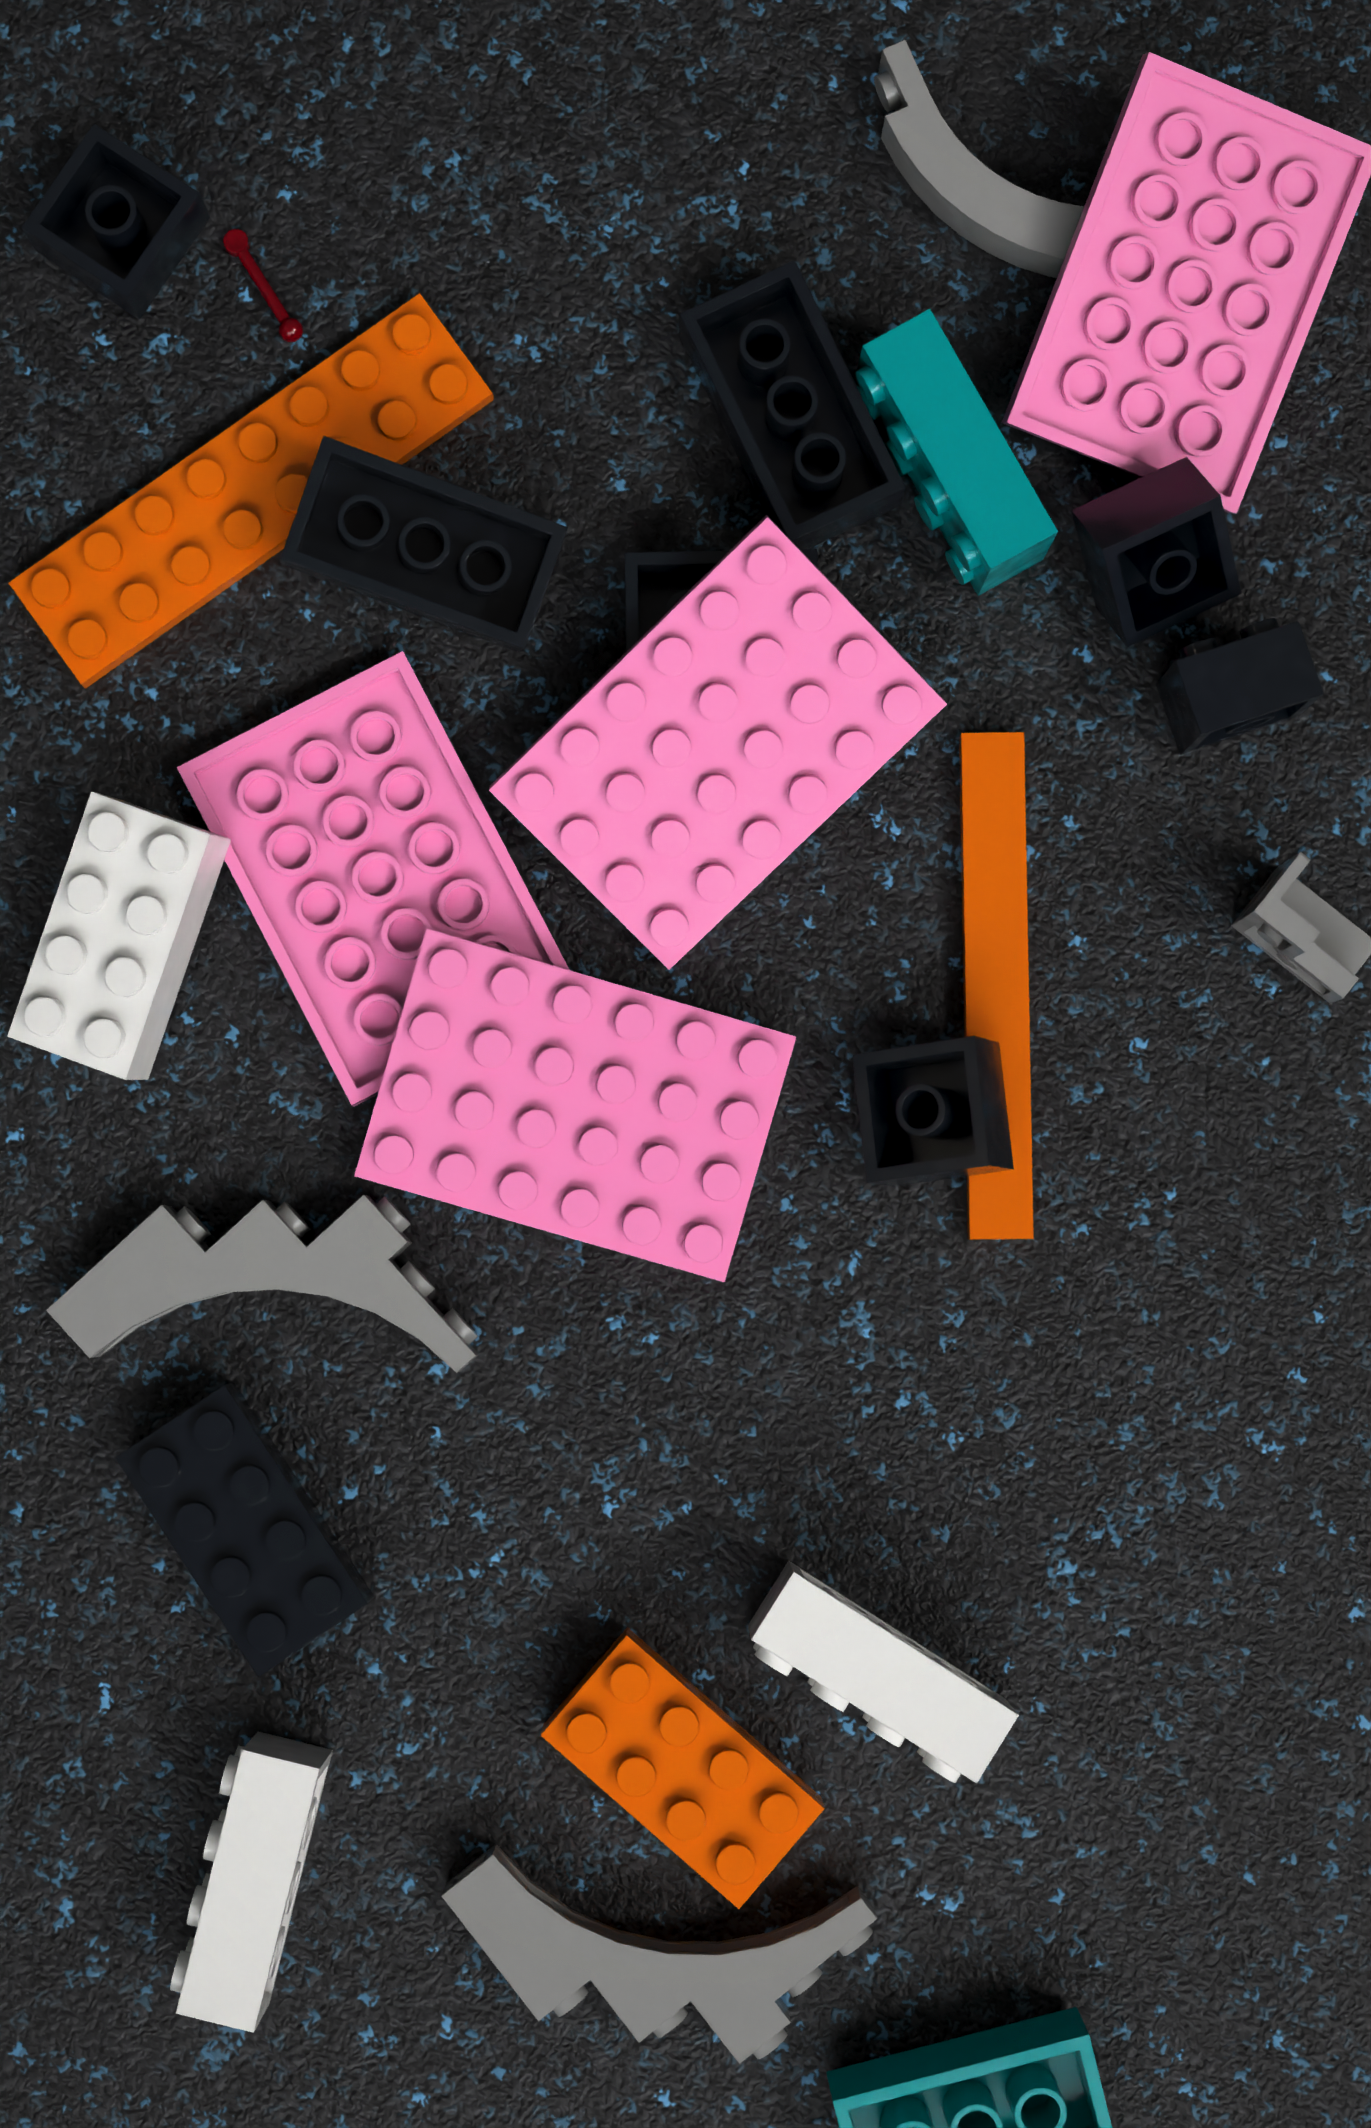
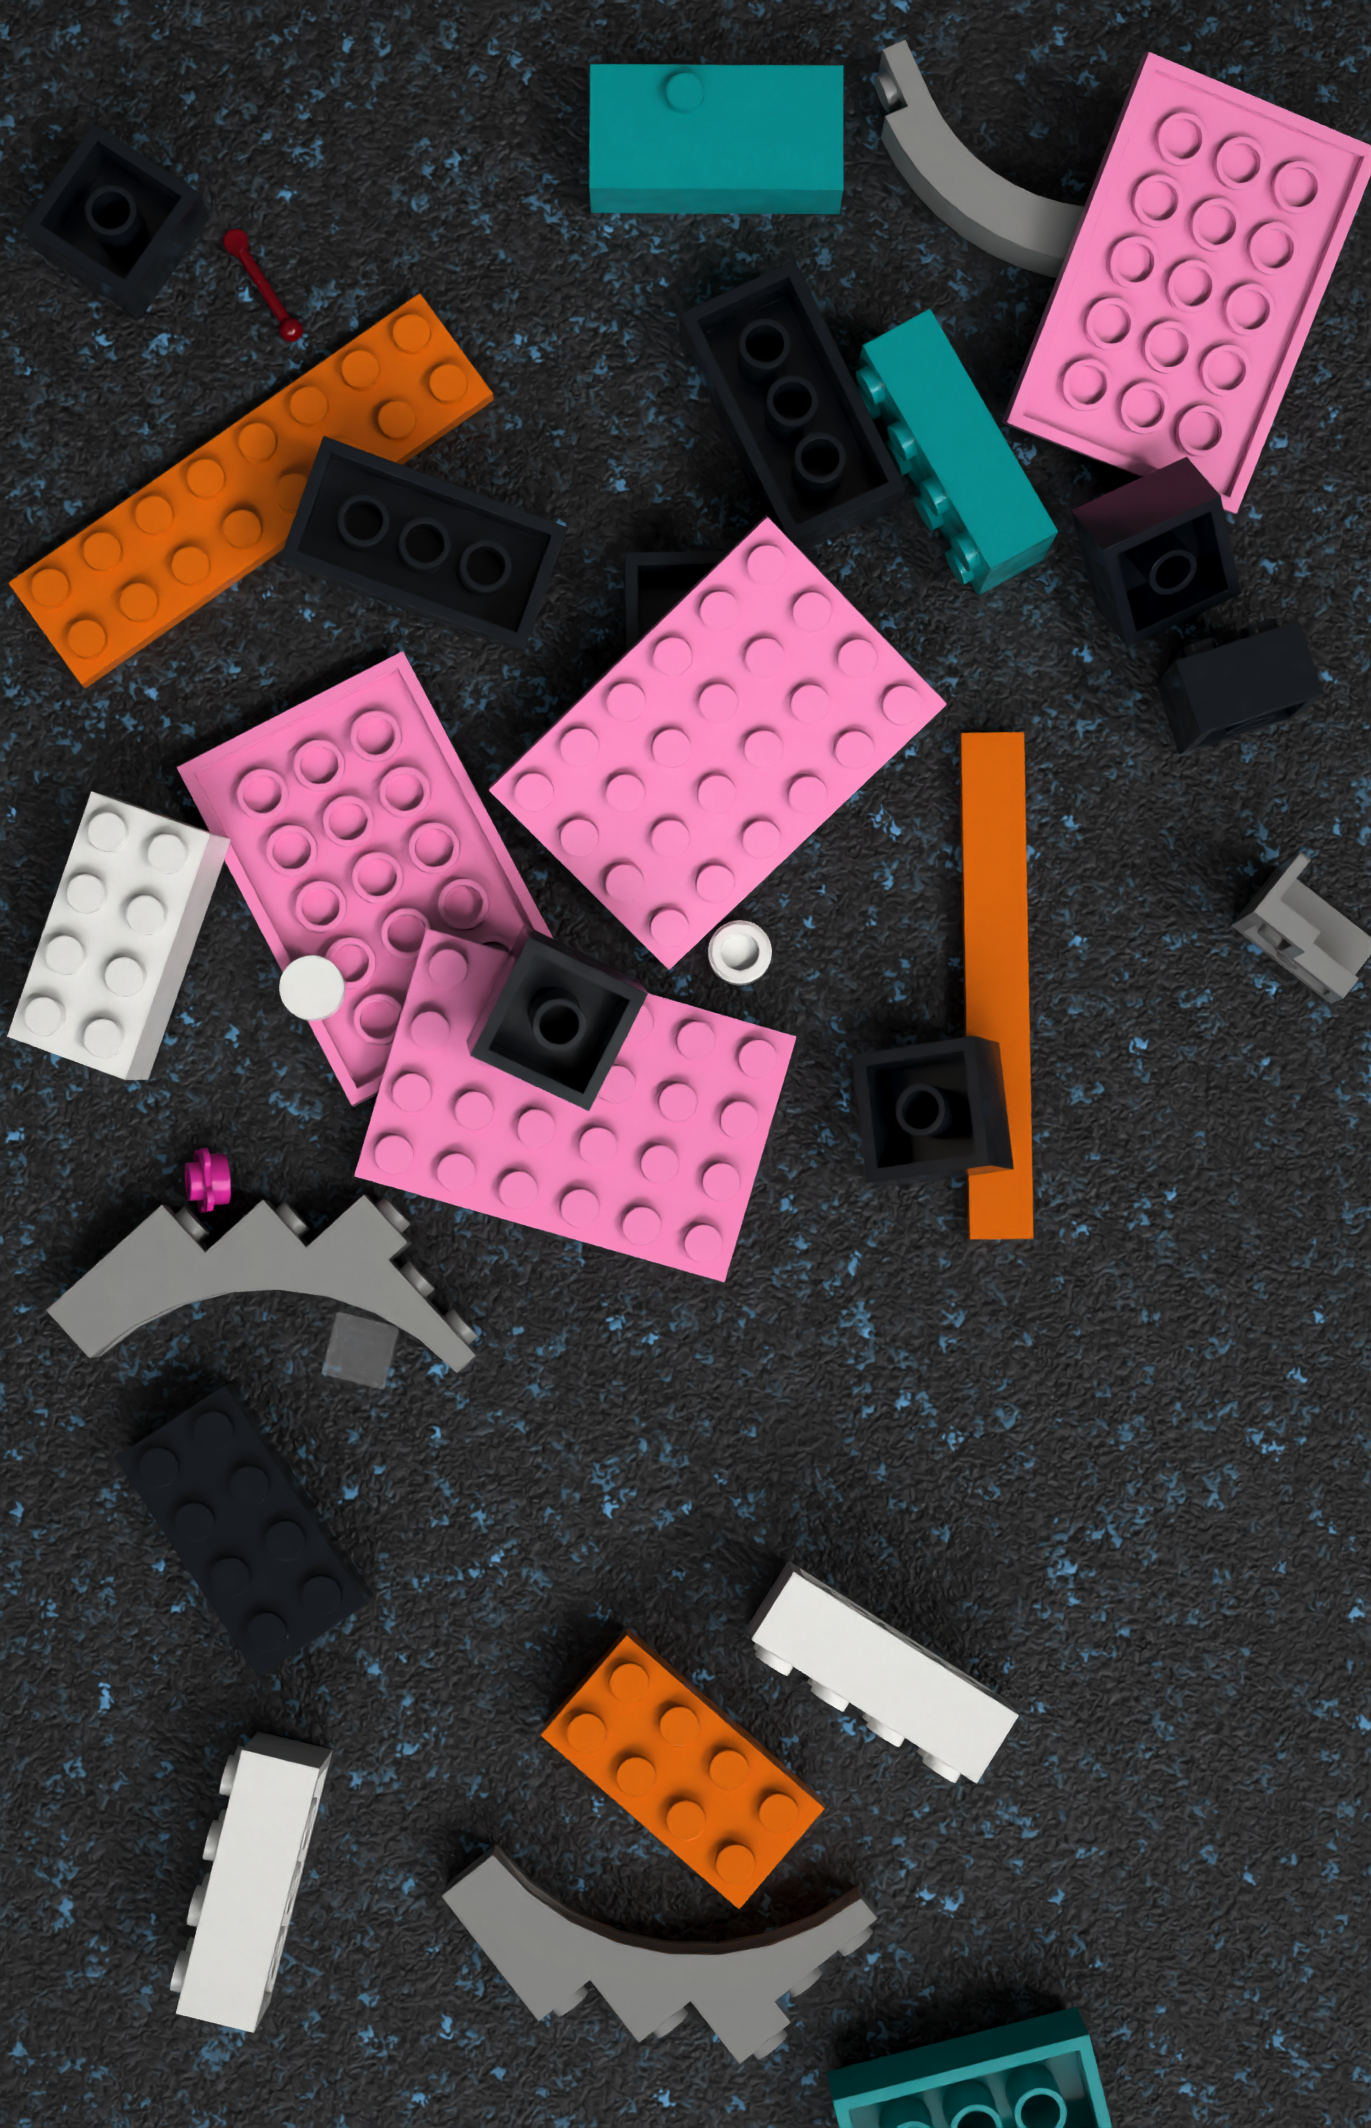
(207, 1180): none -> dark pink plate
(312, 988): none -> white tile
(361, 1350): none -> clear tile
(556, 1018): none -> black brick
(716, 139): none -> teal brick
(739, 952): none -> white tile

